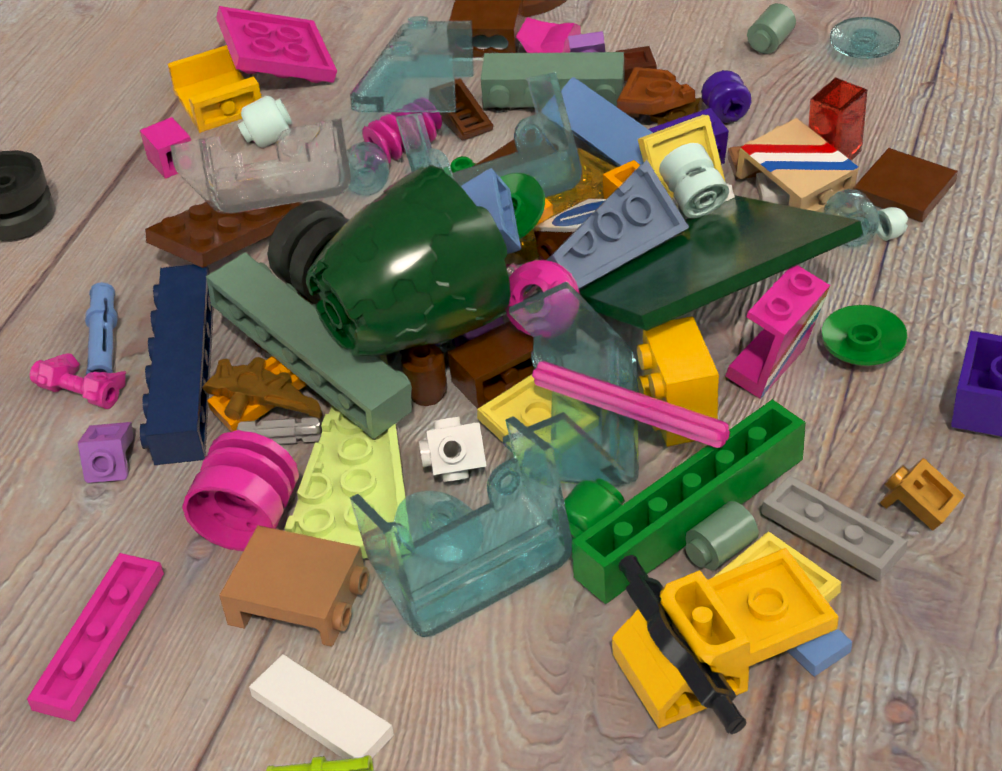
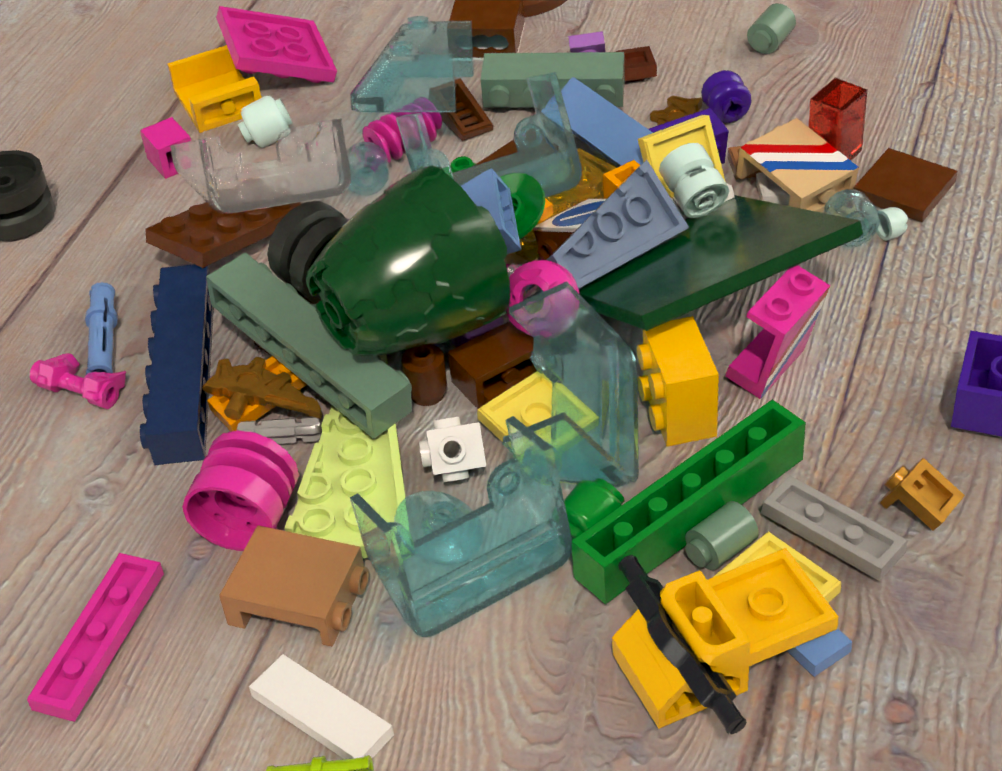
(103, 452): medium lavender bracket -> none
(546, 37): dark pink slope -> none
(632, 404): dark pink axle -> none
(653, 92): dark orange plate -> none
(864, 335): green dish -> none
(865, 37): clear light blue dish -> none

